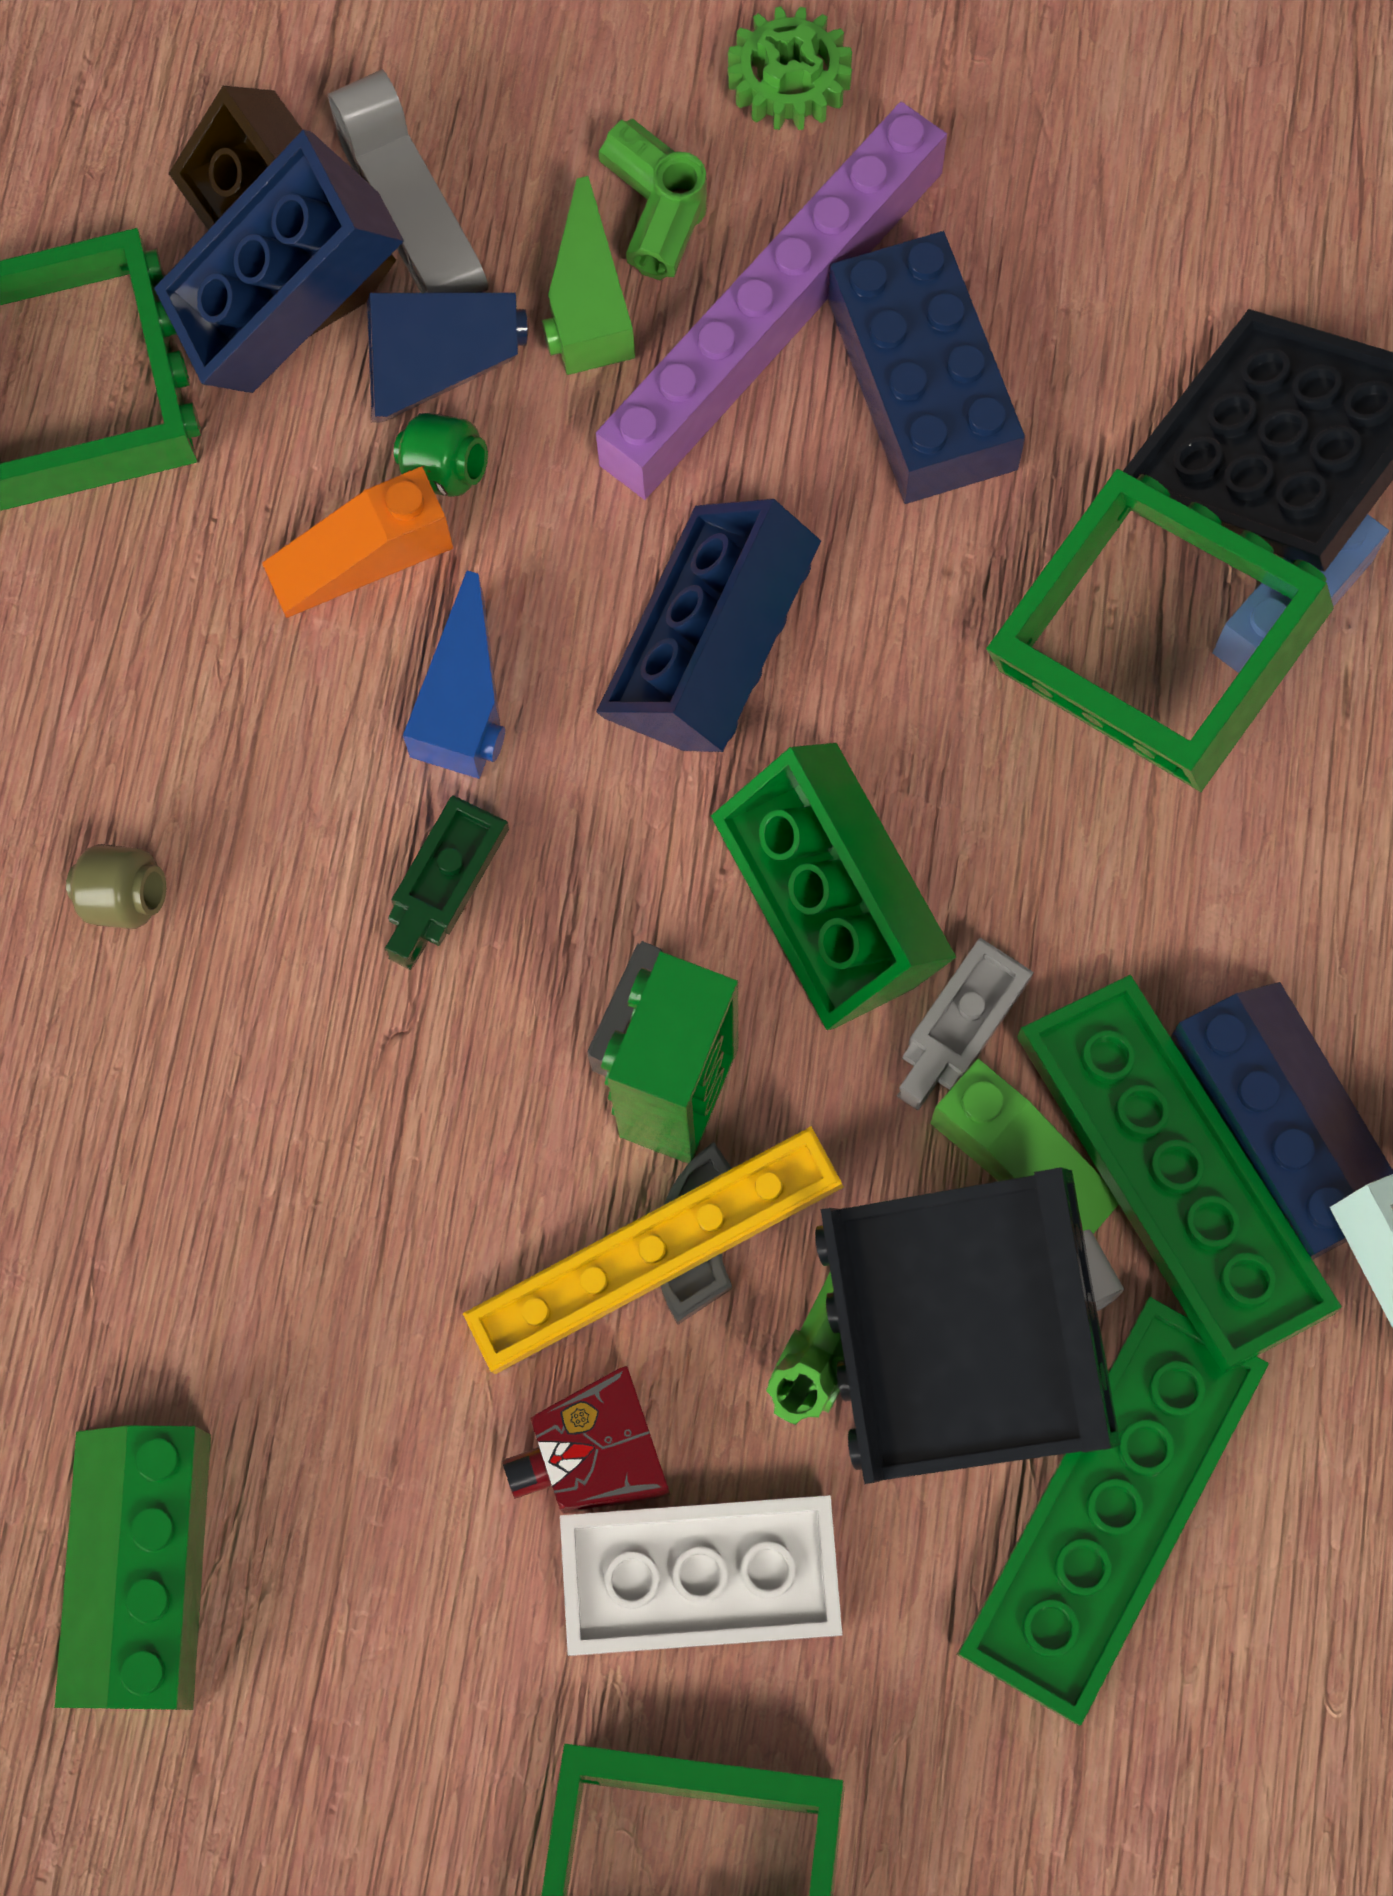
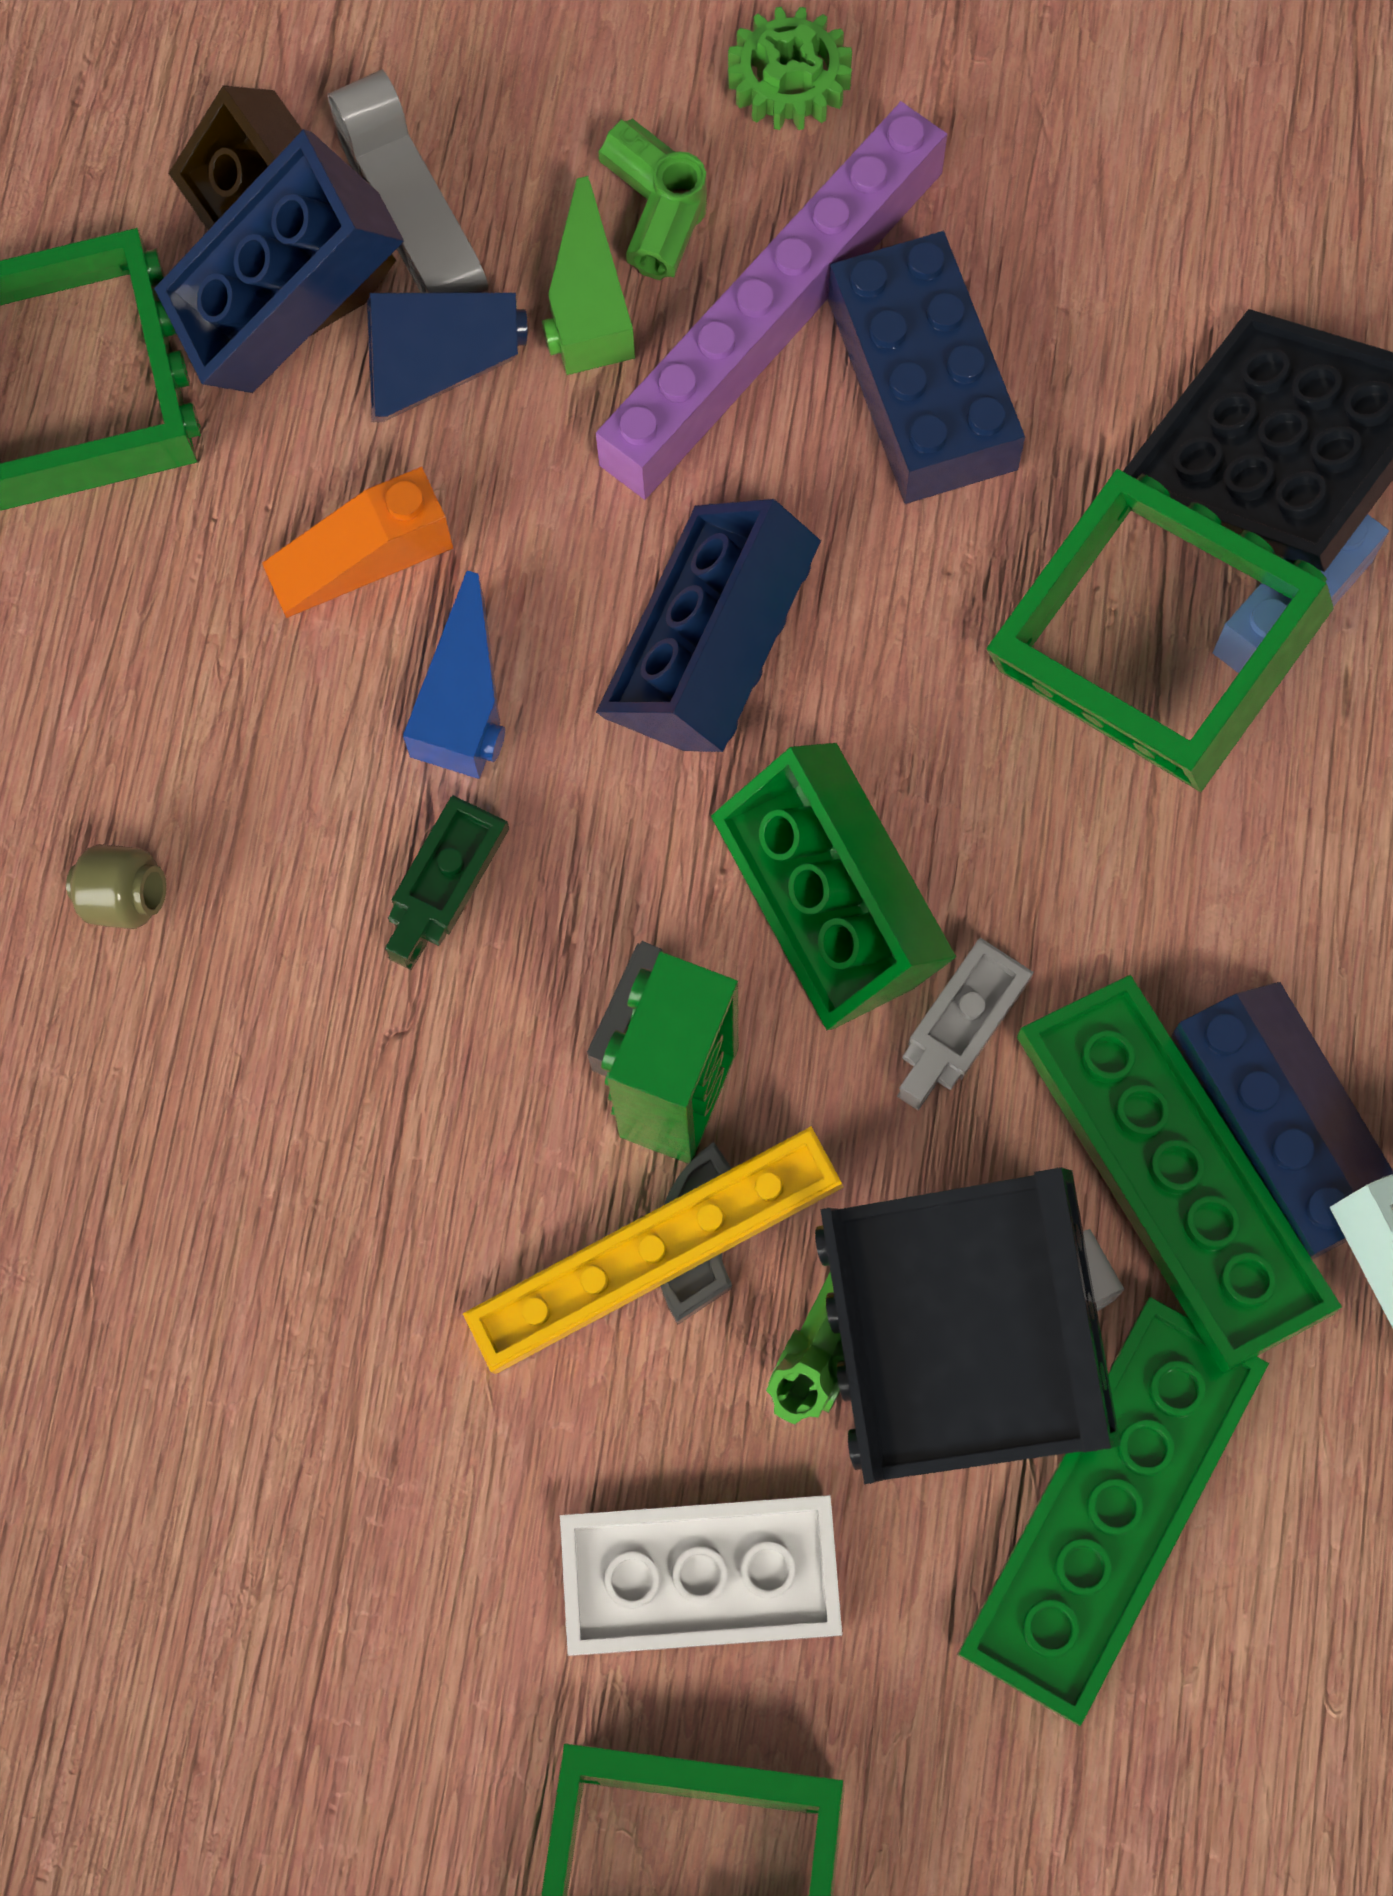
(134, 1568): green slope -> none
(446, 449): green head -> none
(591, 1450): dark red torso -> none
(1015, 1140): bright green slope -> none

